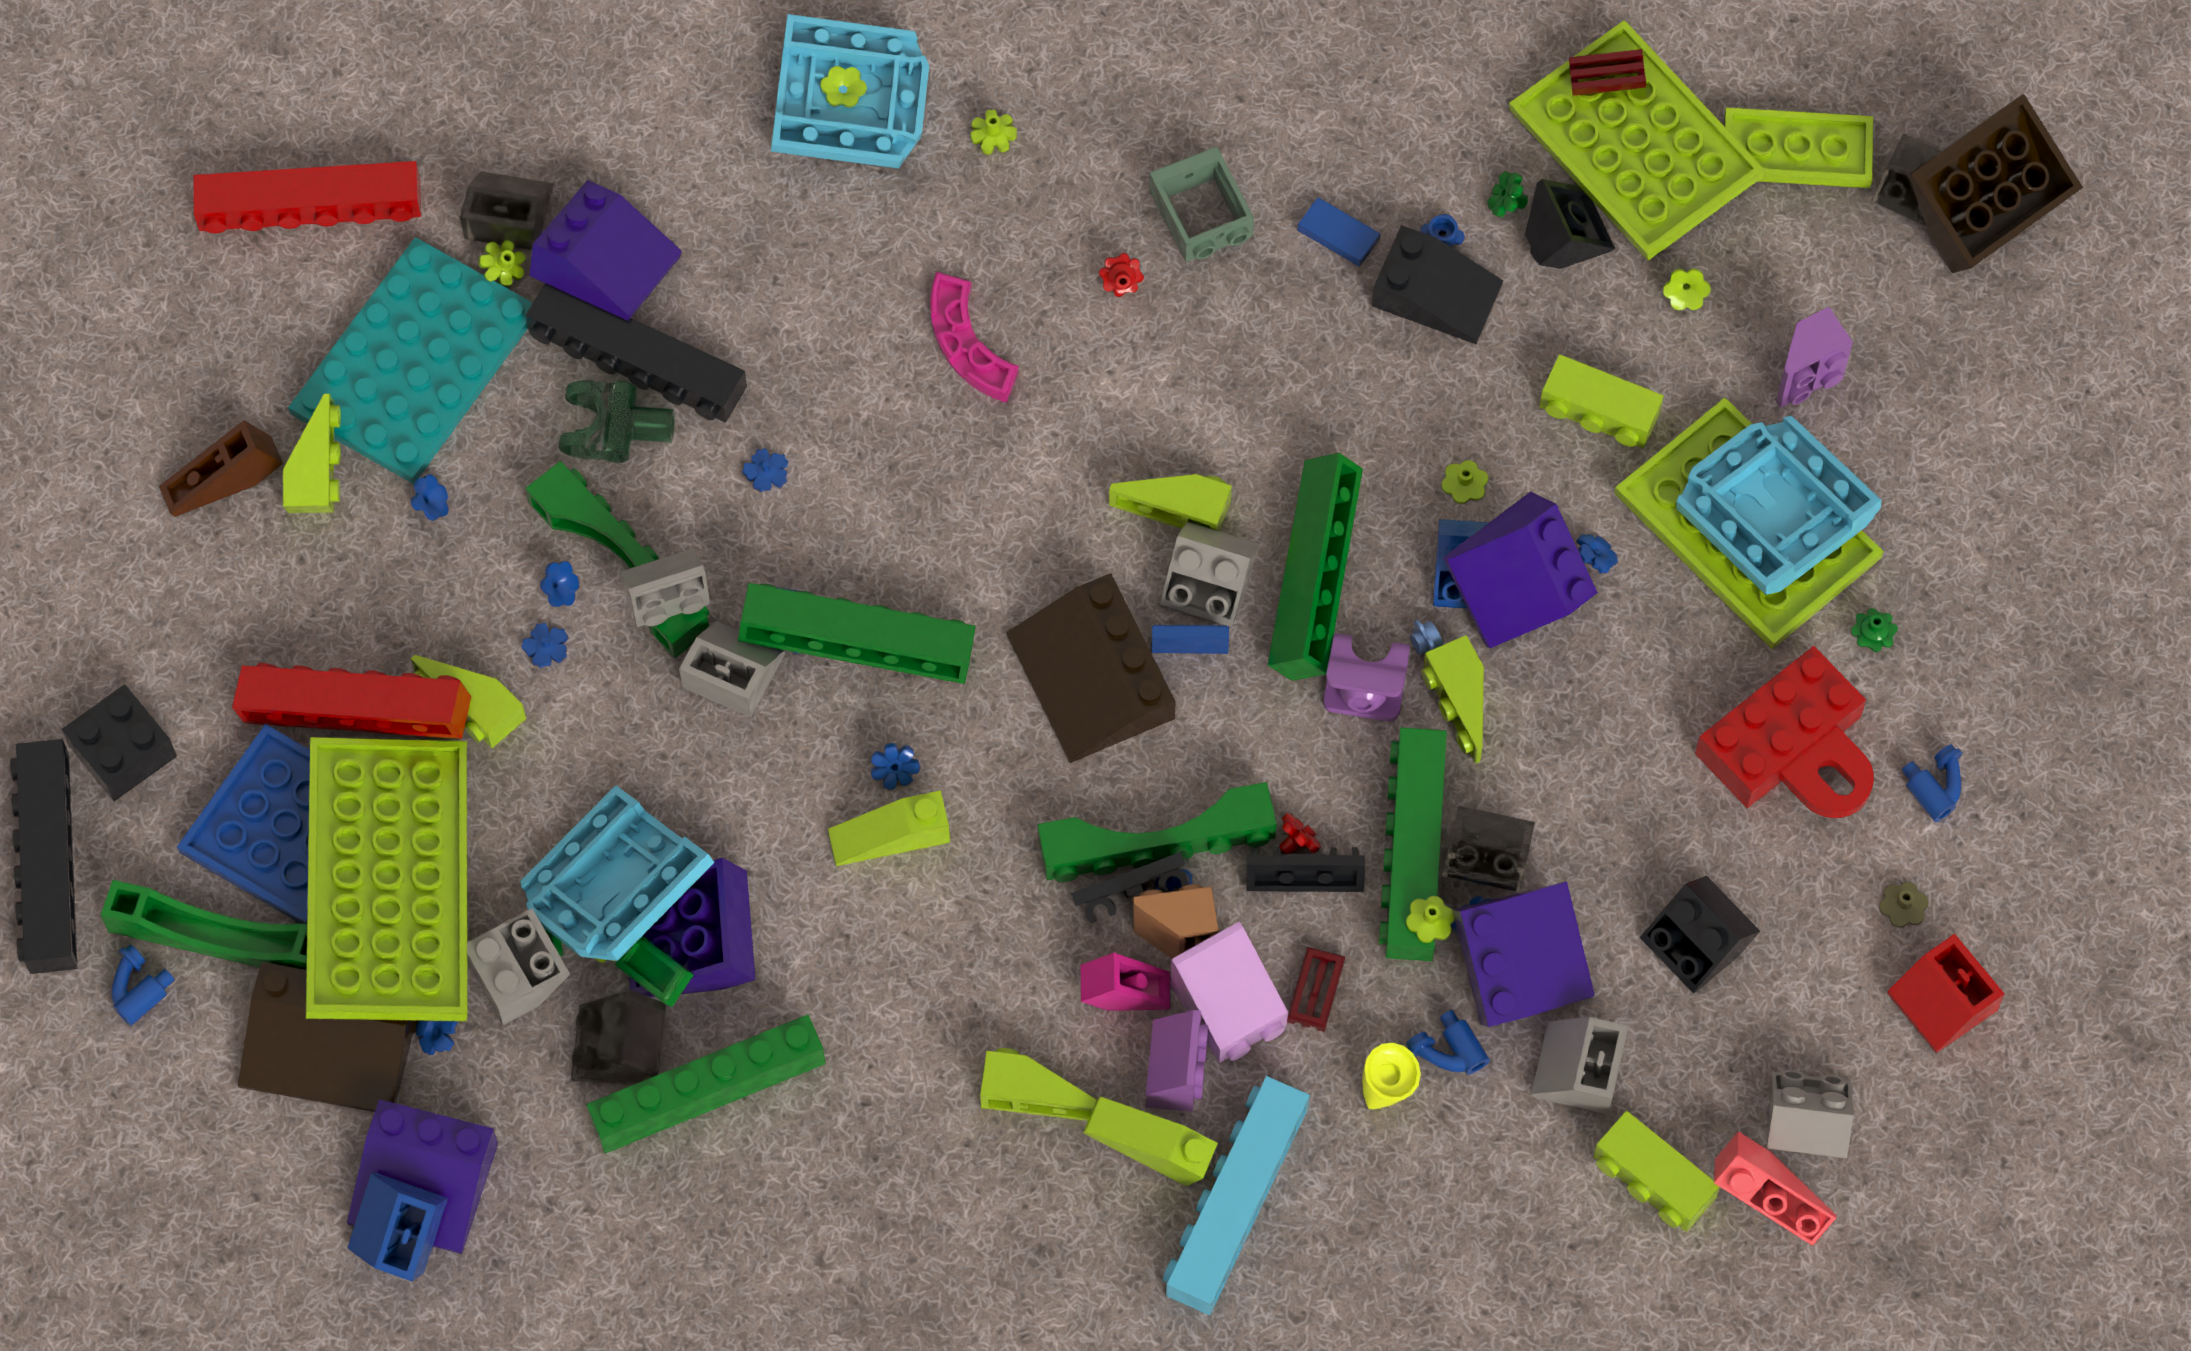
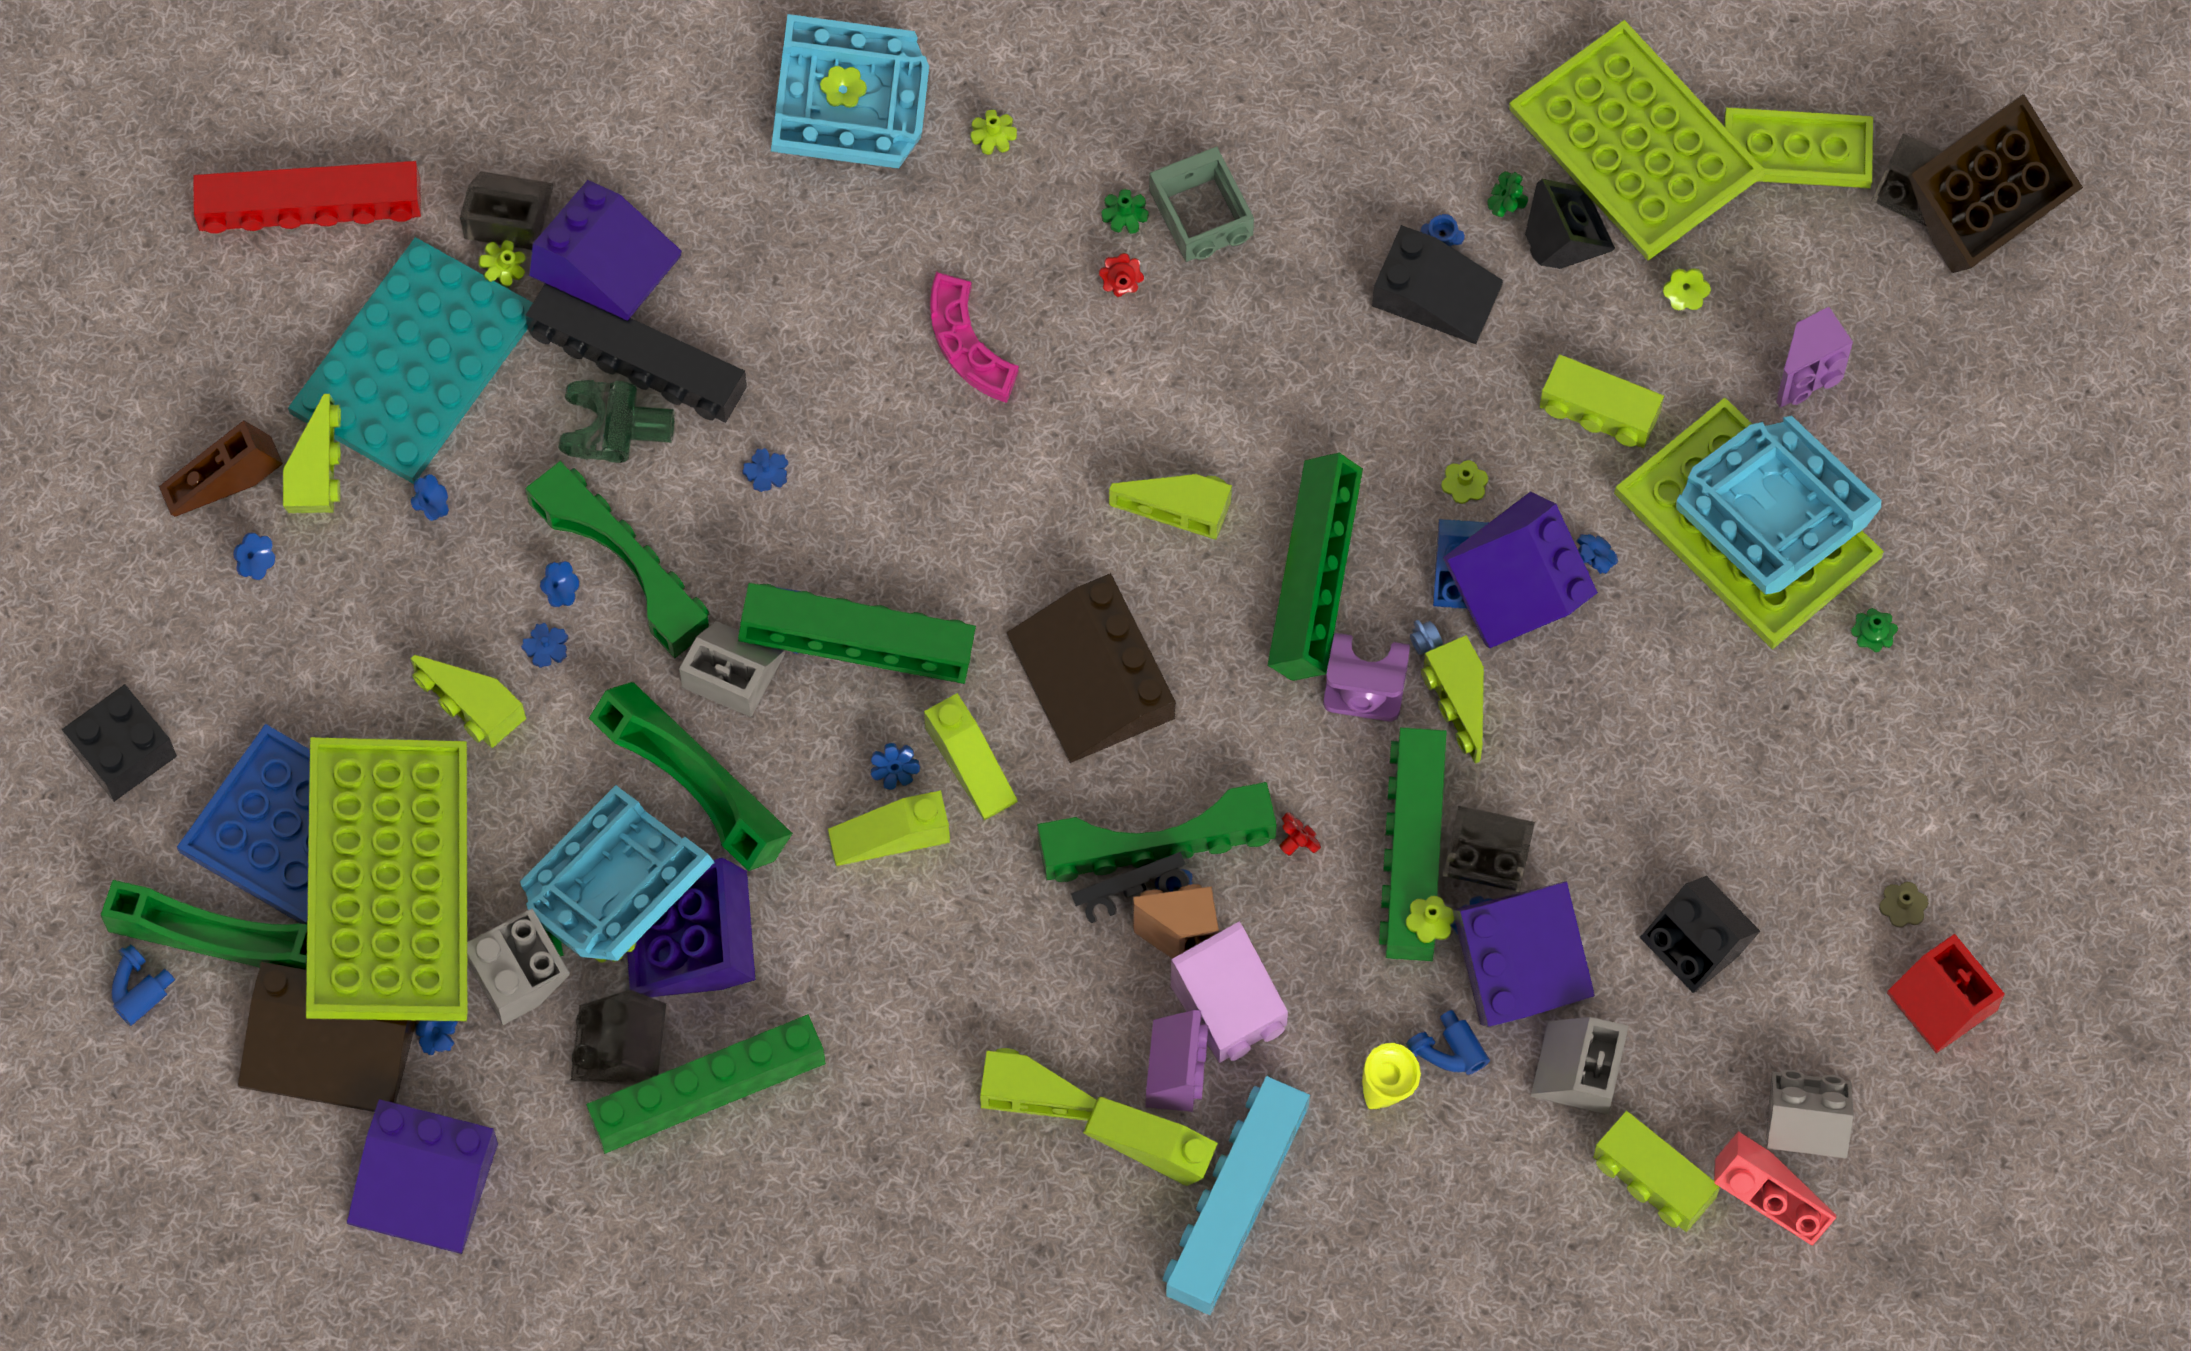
(45, 856): black brick -> none
(254, 556): none -> blue plant
(352, 701): red brick -> none
(396, 1226): blue slope -> none
(655, 971): green tile -> none
(666, 588): light grey slope -> none
(740, 819): none -> green arch
(969, 756): none -> lime slope
(1124, 211): none -> green plant
(1124, 984): dark pink slope -> none
(1190, 639): blue tile -> none
(1209, 573): light grey slope -> none
(1305, 872): black plate -> none
(1308, 1019): dark red tile -> none
(1338, 232): blue tile -> none
(1607, 66): dark red tile -> none
(1788, 735): red brick -> none
(1927, 790): blue plant -> none

